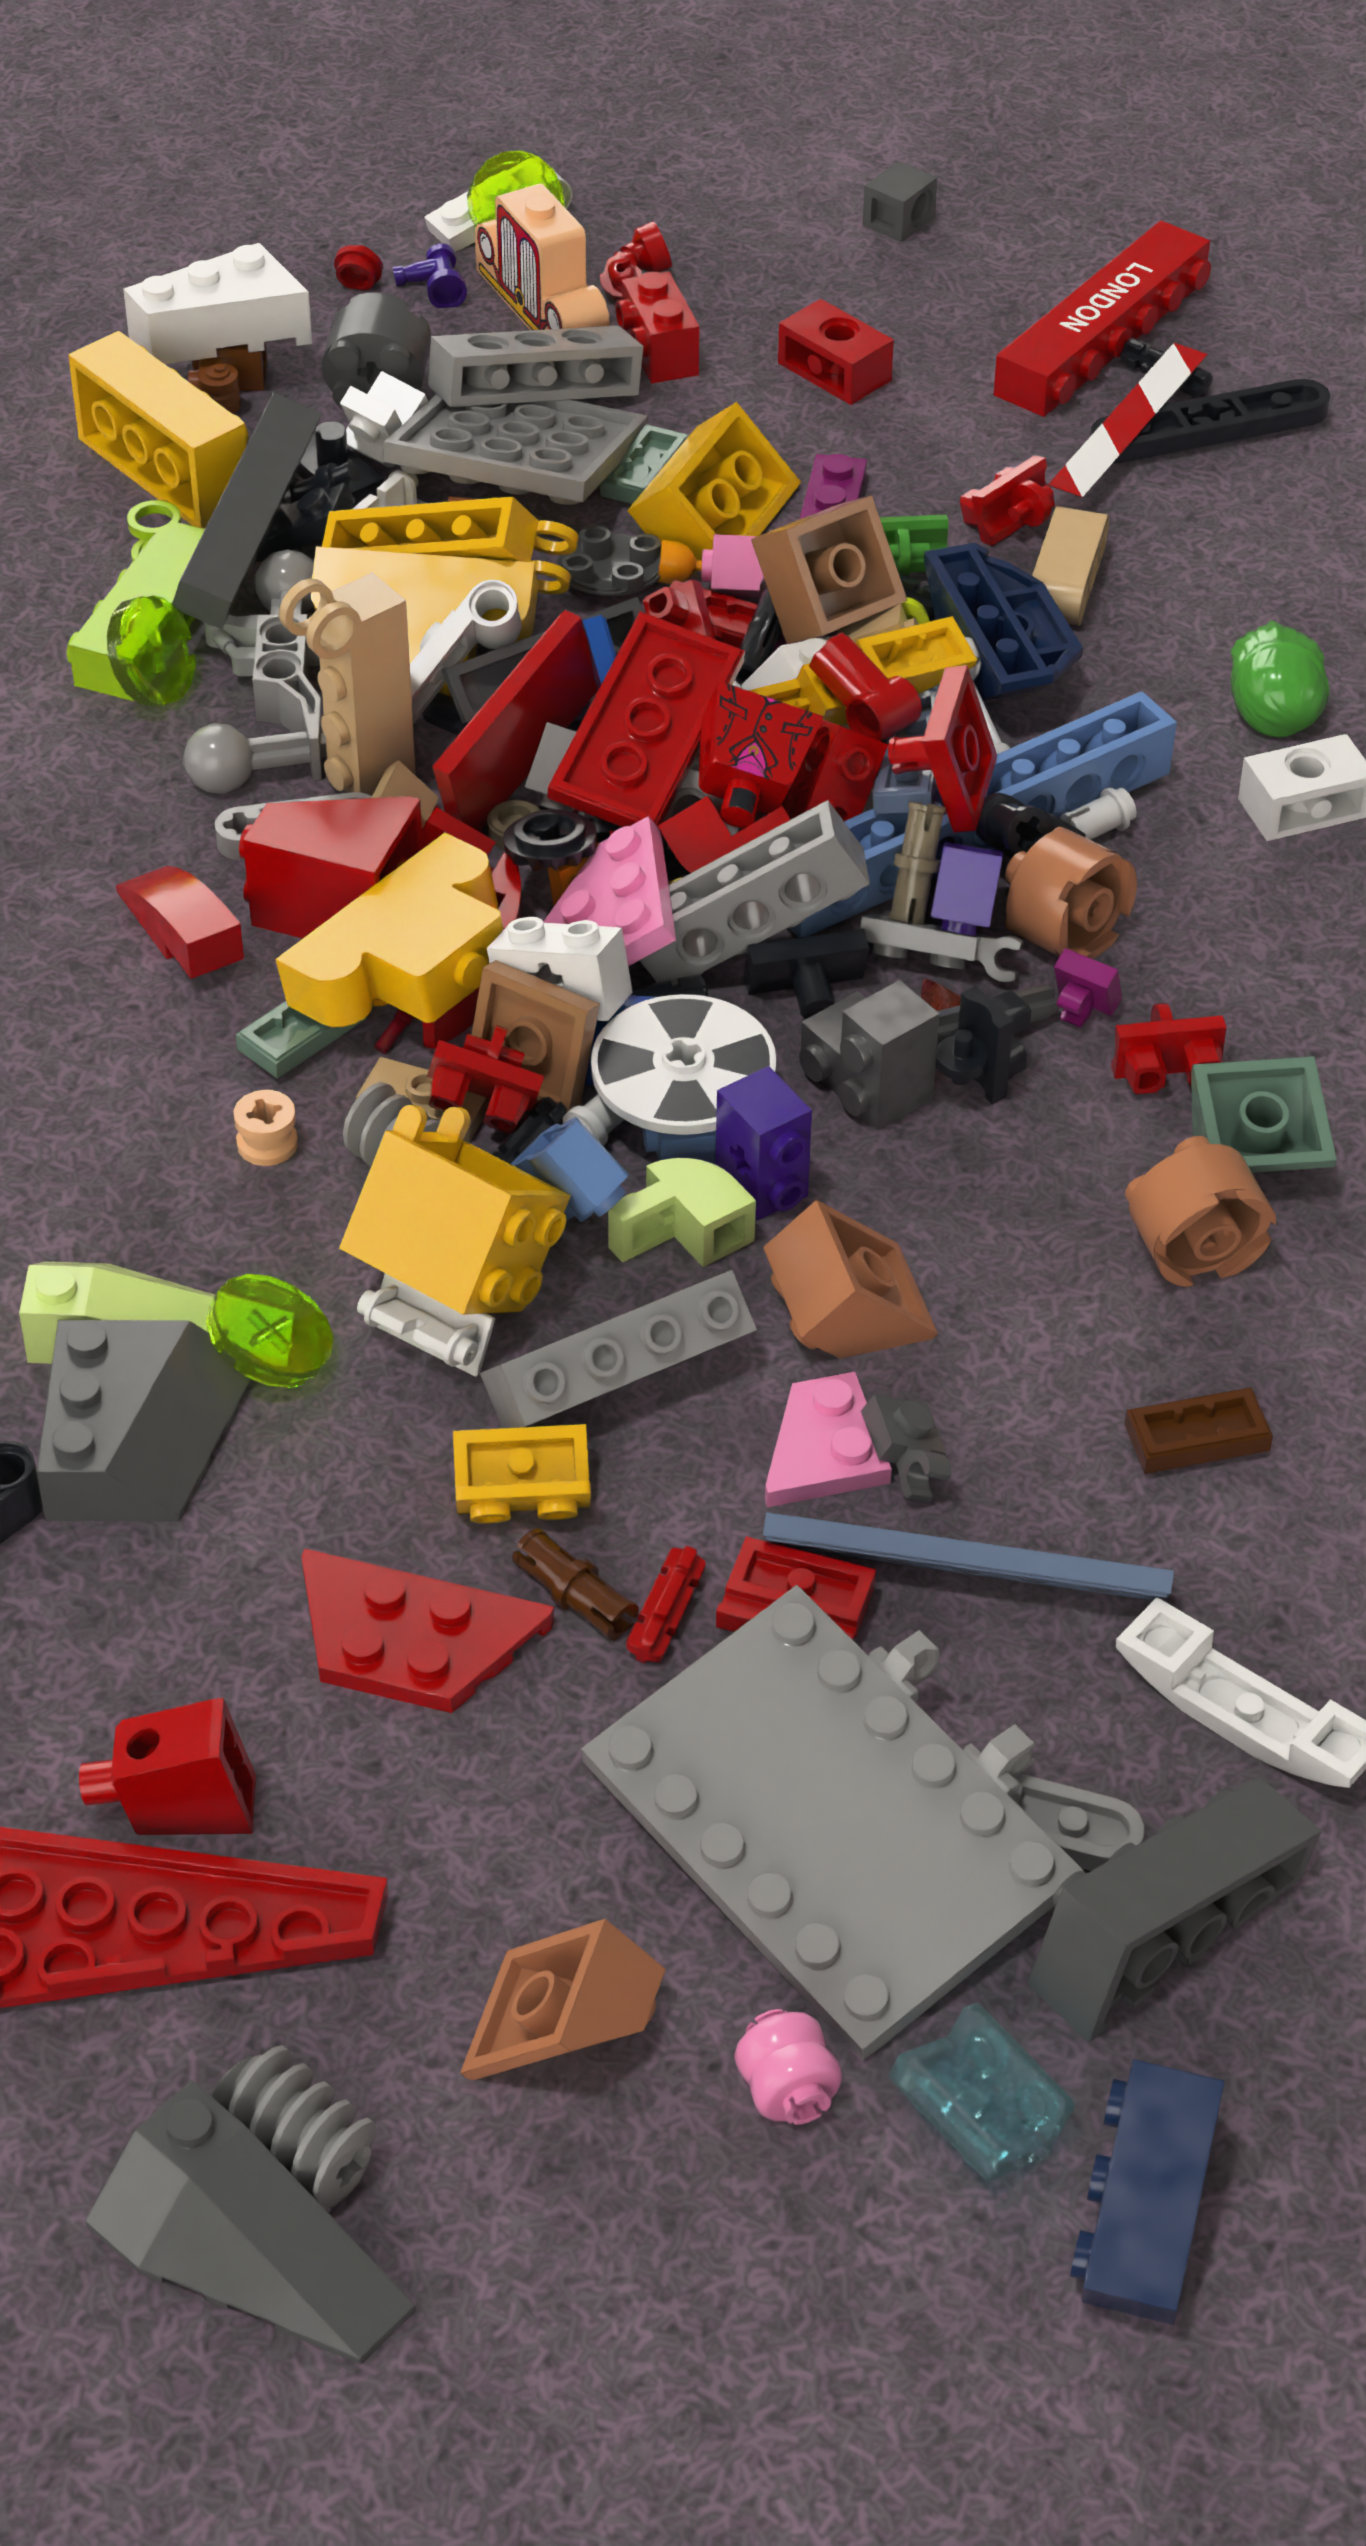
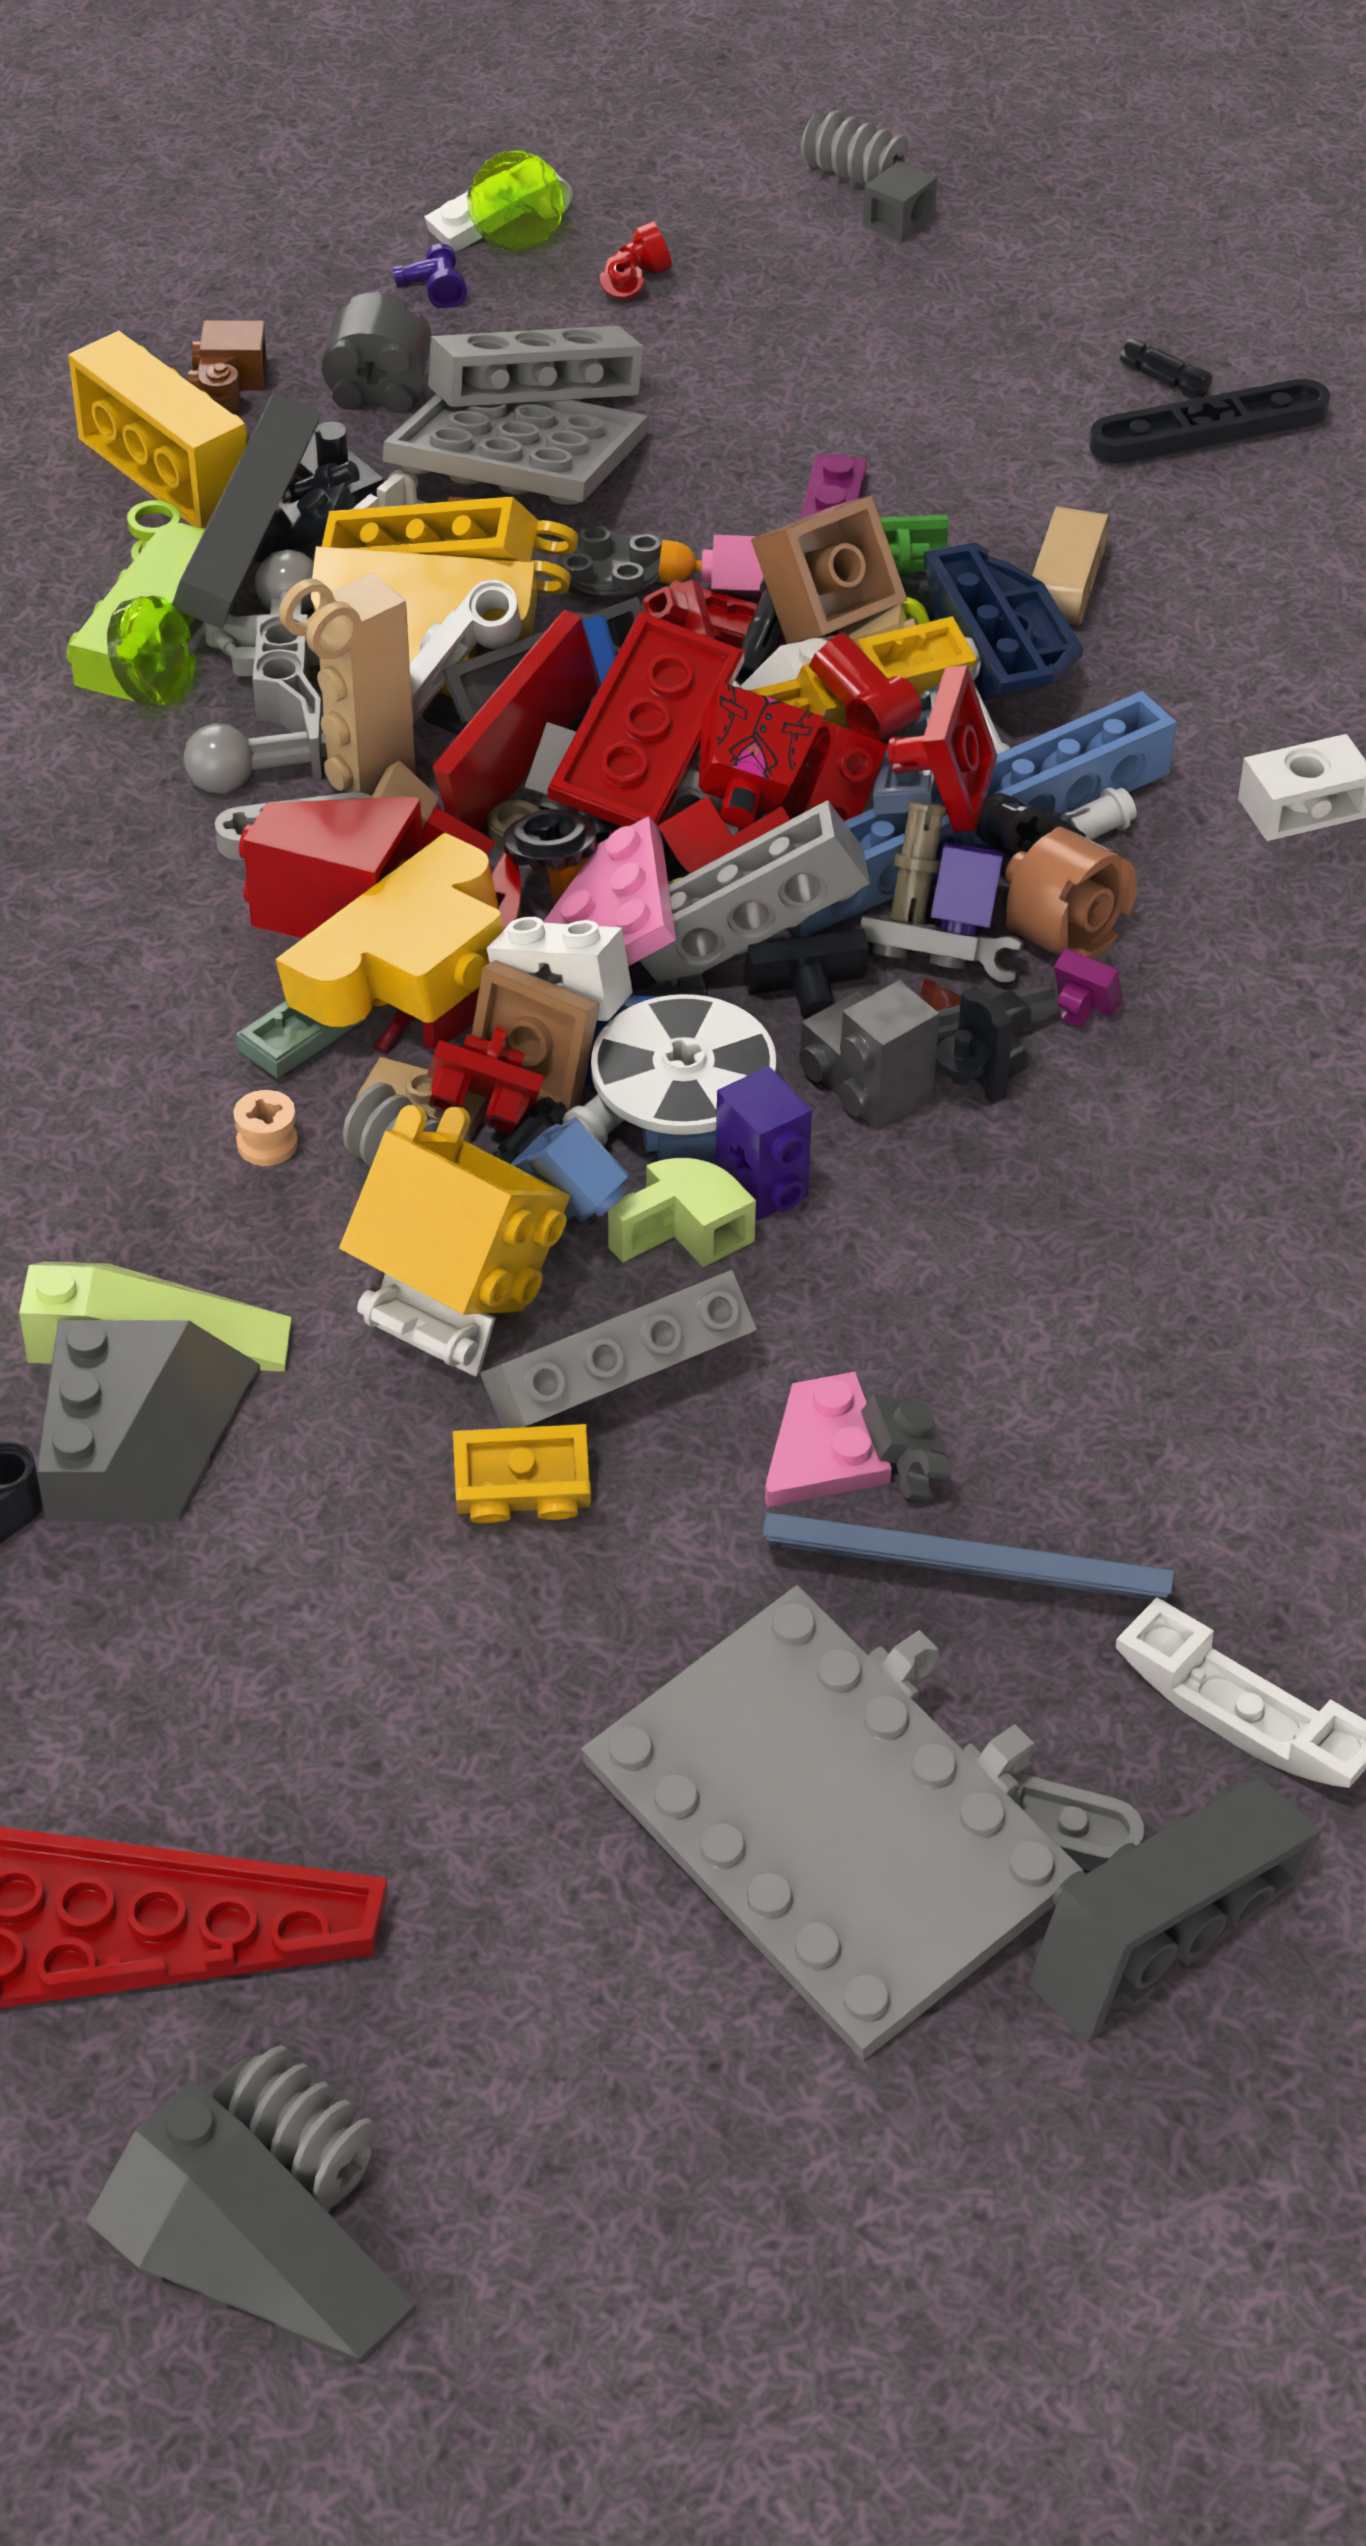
(177, 1773): red torso -> none
(184, 919): red slope -> none
(218, 305): white wedge -> none
(269, 1330): clear neon green tile -> none
(357, 267): red plate -> none
(379, 414): white brick -> none
(411, 1632): red wing -> none
(539, 262): light nougat brick -> none
(564, 1998): nougat slope -> none
(575, 1584): reddish brown pin -> none
(641, 463): sand green plate -> none
(663, 323): red brick -> none
(665, 1605): red axle -> none
(717, 484): yellow slope -> none
(770, 1570): red plate -> none
(788, 2066): bright pink piece -> none
(835, 351): red brick -> none
(846, 1285): nougat slope -> none
(849, 148): none -> light grey piece
(984, 2094): clear light blue bracket -> none
(1009, 502): red hips -> none
(1100, 316): red brick -> none
(1127, 420): sticker -> none
(1148, 2191): dark blue wedge -> none
(1165, 1047): red hips -> none
(1198, 1430): reddish brown plate -> none
(1201, 1212): nougat brick -> none
(1265, 1112): sand green slope -> none
(1278, 680): bright green hair -> none

